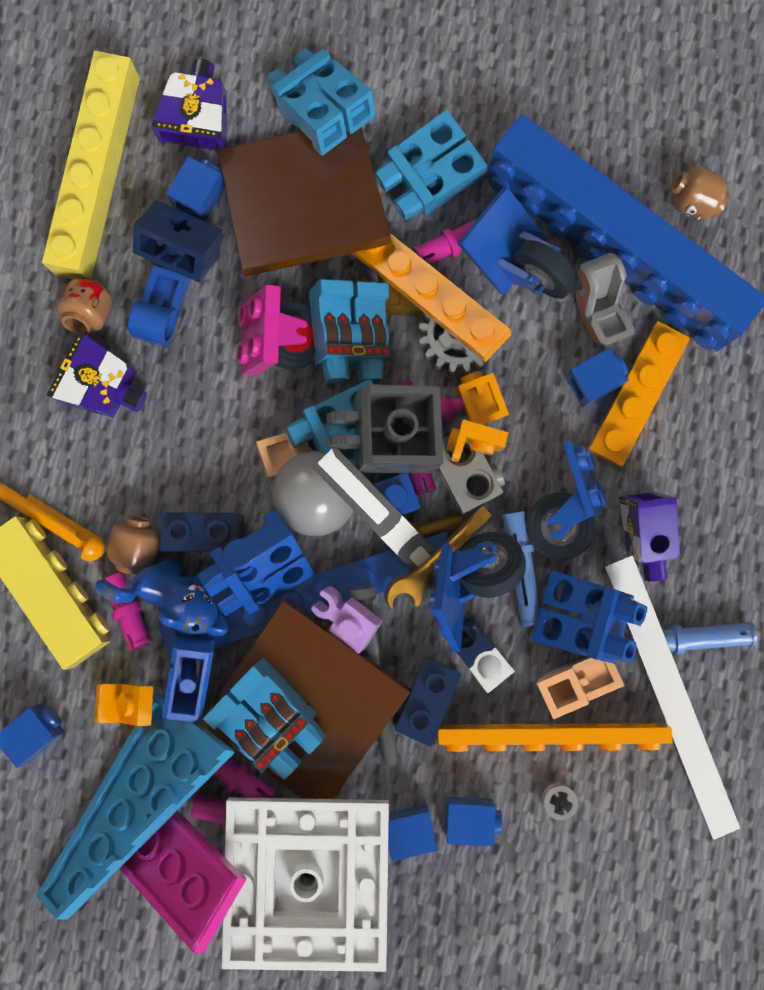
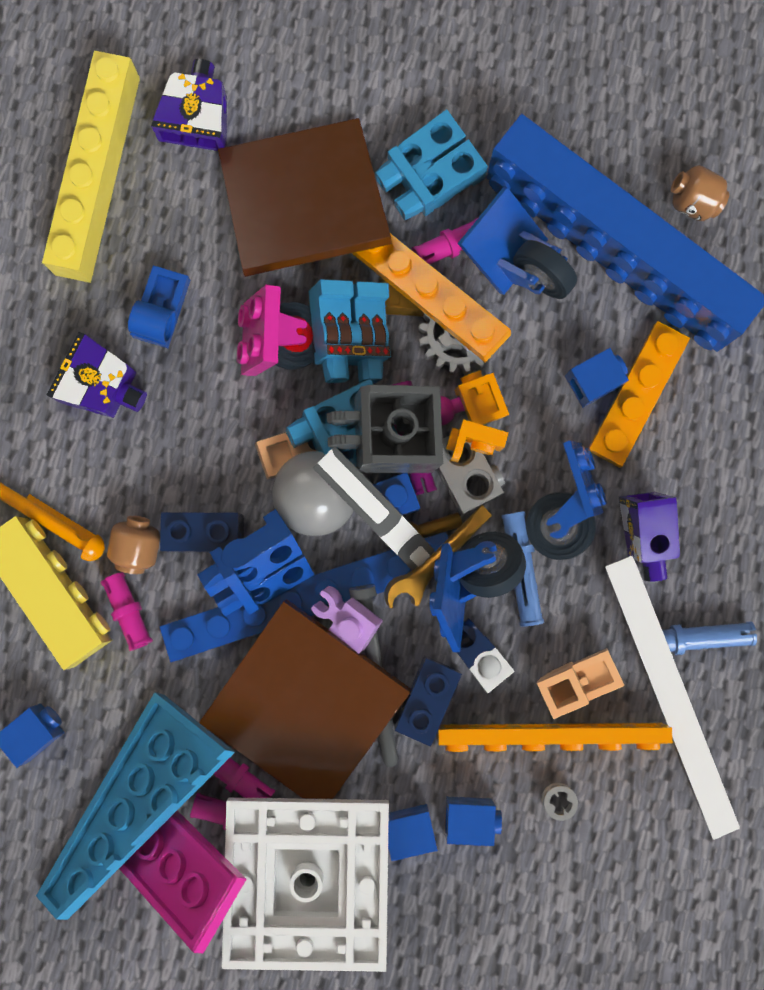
(84, 306): medium nougat head -> none
(124, 704): light orange bracket -> none
(176, 240): dark blue brick -> none
(183, 599): blue animal -> none
(188, 677): blue brick -> none
(196, 188): blue brick -> none
(265, 717): dark azure hips -> none
(322, 99): dark azure hips -> none
(599, 300): light grey animal -> none
(600, 622): blue hips -> none

